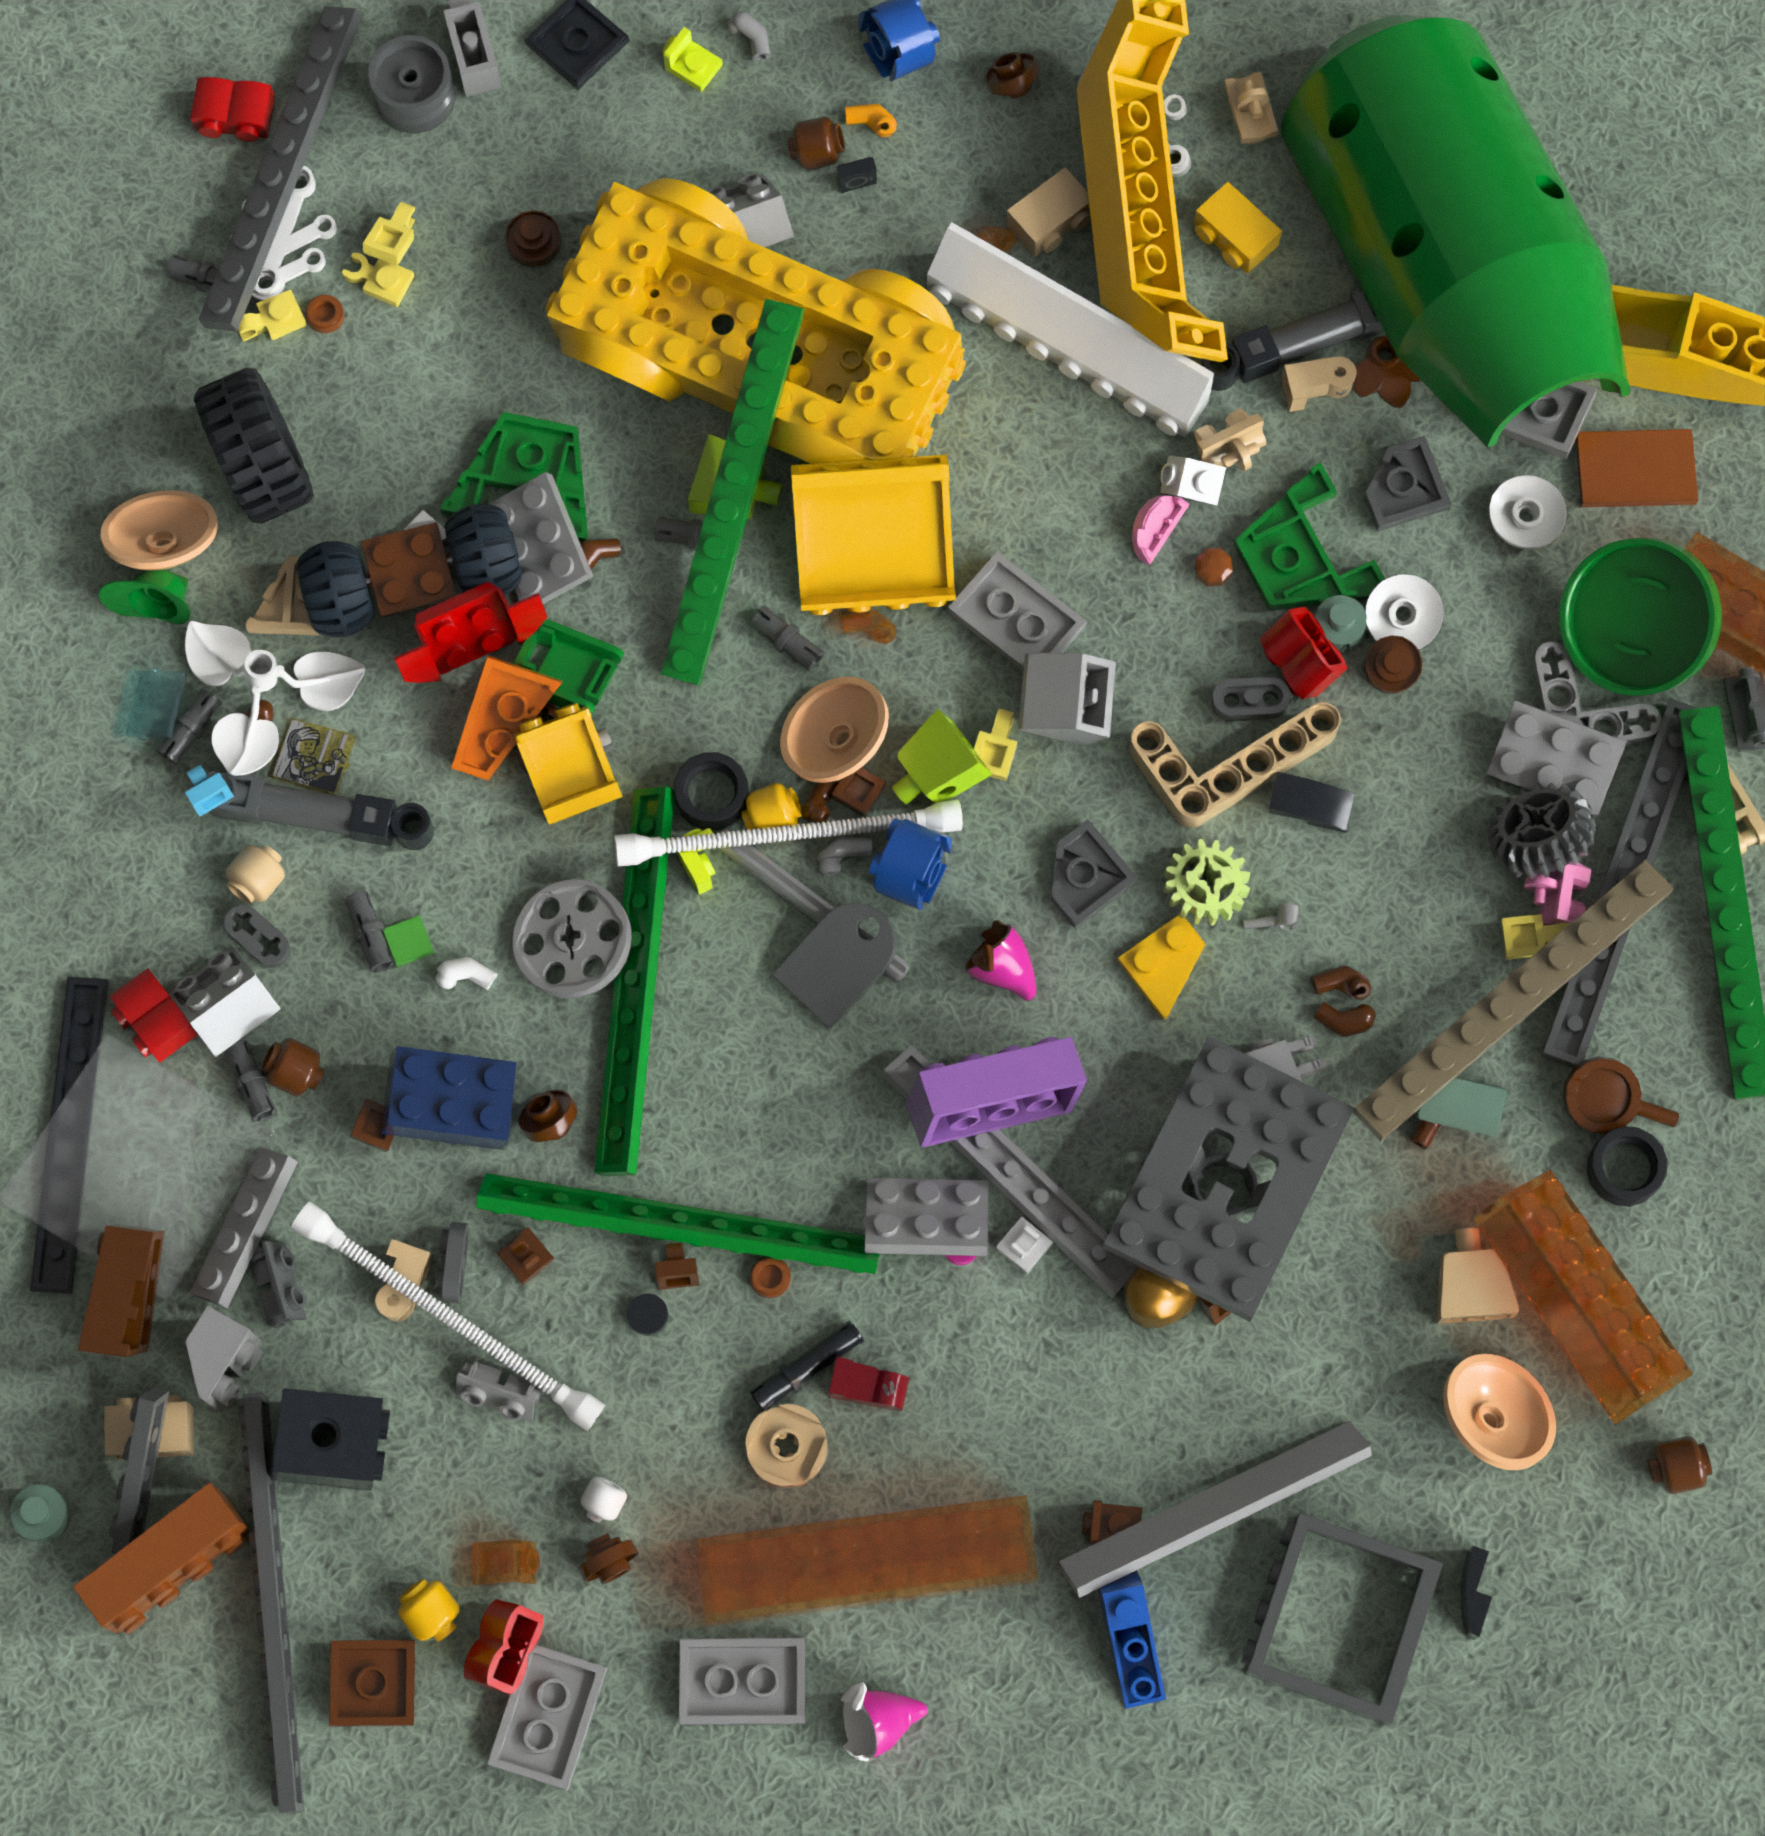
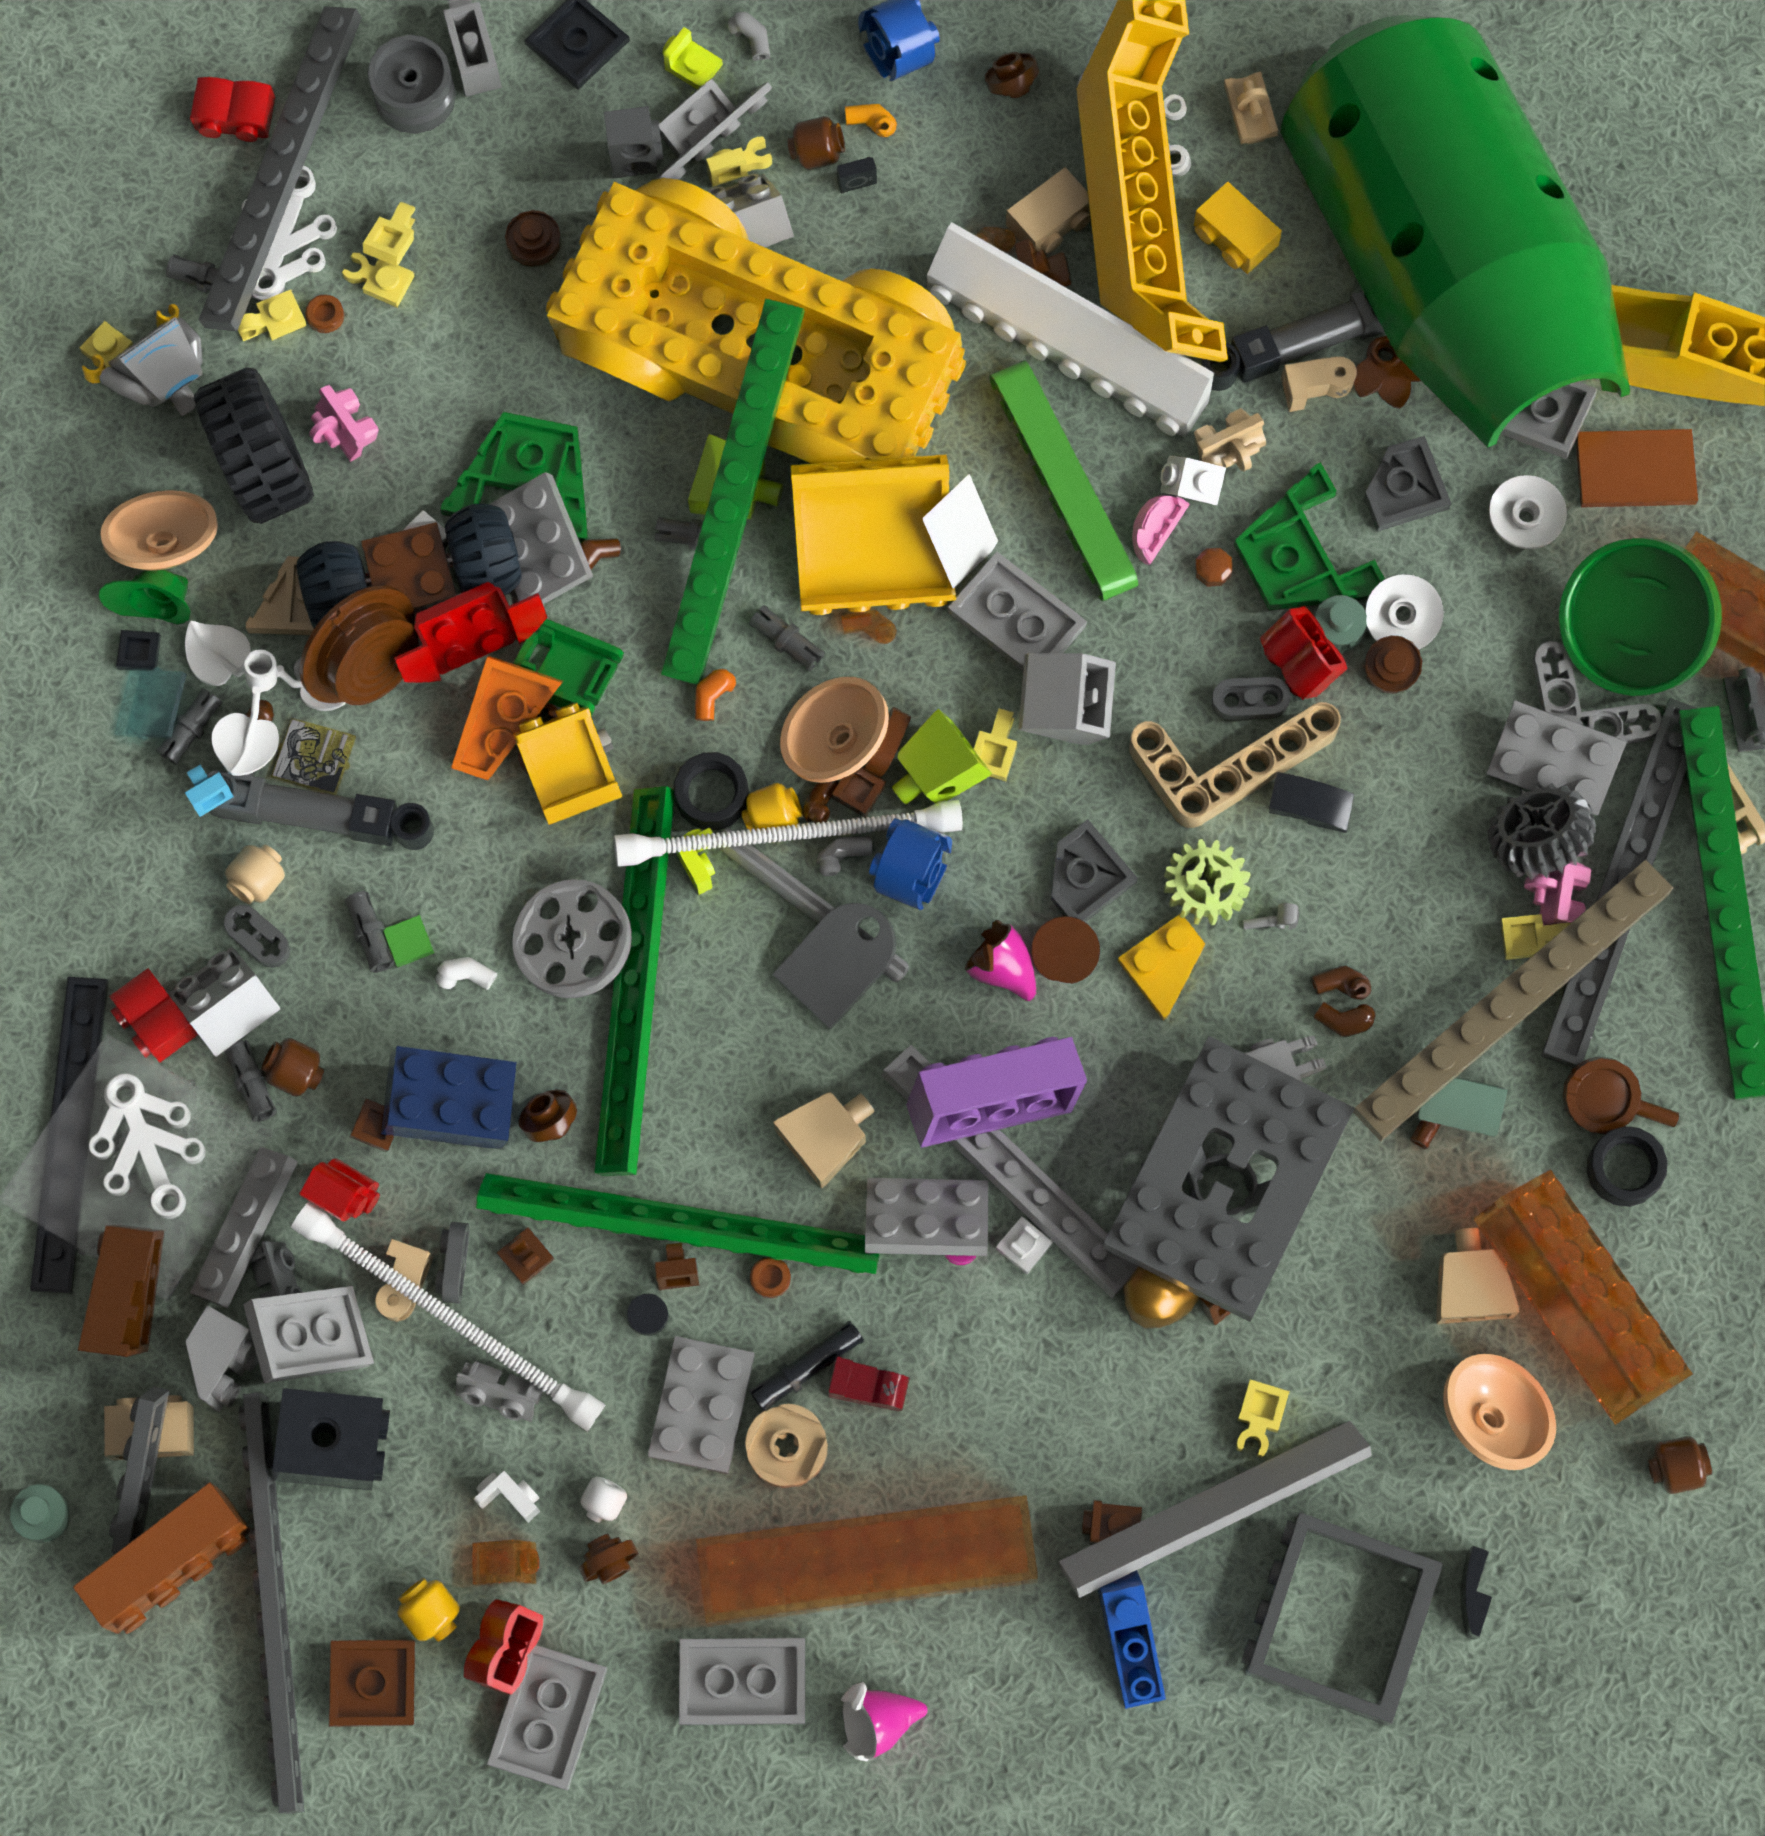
(105, 342): none -> light yellow plate
(138, 650): none -> black tile
(143, 1139): none -> white plant
(156, 365): none -> light grey torso
(308, 1334): none -> light grey plate
(336, 425): none -> bright pink hips
(340, 1190): none -> red brick
(355, 647): none -> reddish brown piece
(519, 1495): none -> white bracket
(633, 141): none -> dark grey brick
(700, 121): none -> light grey bracket
(701, 1405): none -> light grey plate
(709, 690): none -> orange arm
(734, 164): none -> light yellow plate
(825, 1134): none -> tan torso
(896, 729): none -> reddish brown beam
(960, 531): none -> white sticker
(1053, 267): none -> reddish brown bracket
(1065, 479): none -> bright green beam
(1065, 949): none -> reddish brown piece
(1263, 1411): none -> light yellow plate

